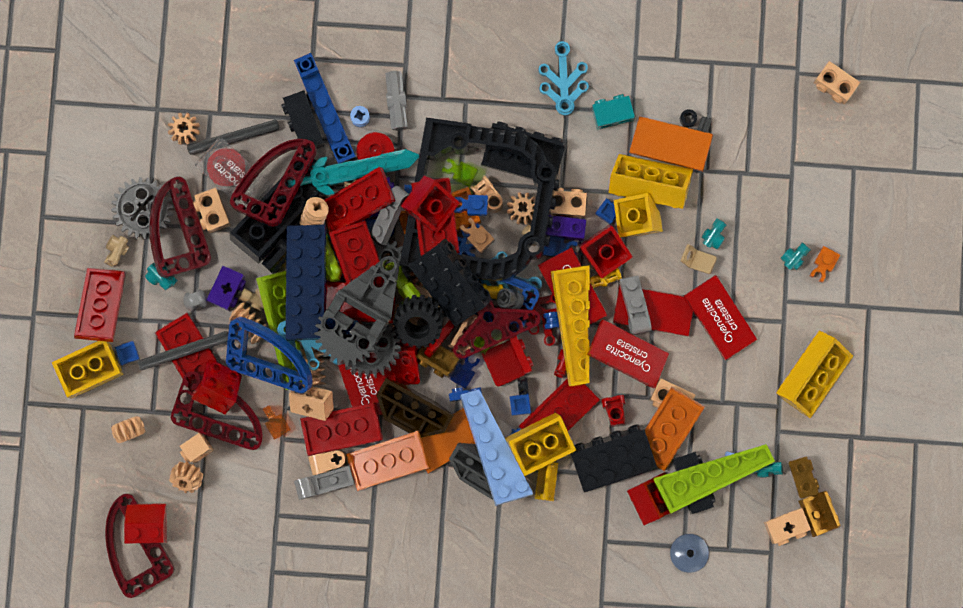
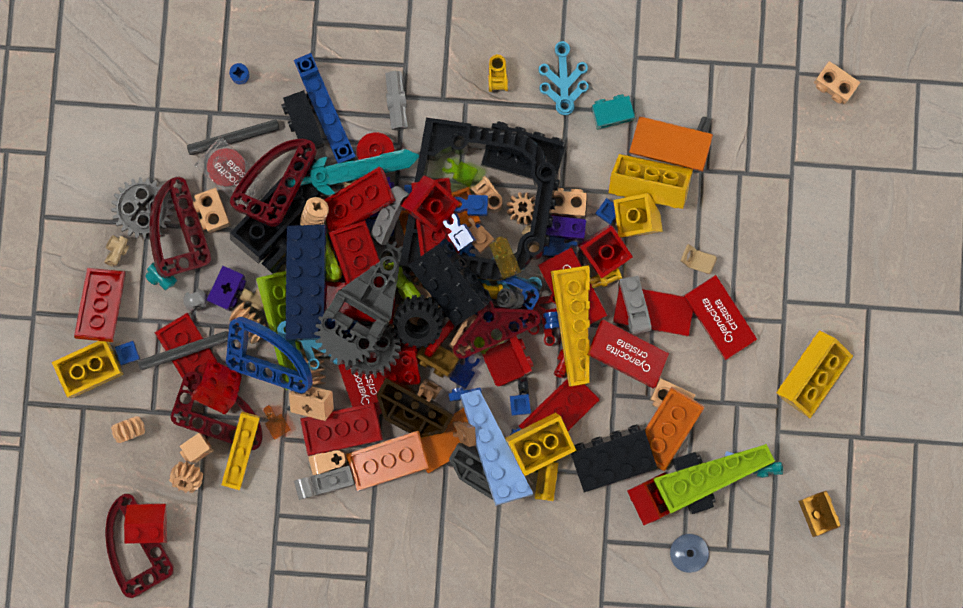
(180, 123): light nougat gear -> none
(239, 78): none -> blue wheel
(240, 450): none -> yellow plate
(360, 120): light blue wheel -> none
(429, 390): none -> medium nougat plate
(460, 234): none -> plate
(465, 433): none -> medium nougat plate
(497, 77): none -> yellow piece
(504, 257): none -> clear yellow hinge
(614, 406): red plate -> none
(682, 119): black bush -> none
(712, 236): teal plate -> none
(793, 258): teal plate -> none
(795, 518): light nougat brick -> none
(803, 477): pearl gold bracket -> none
(826, 261): orange plate -> none

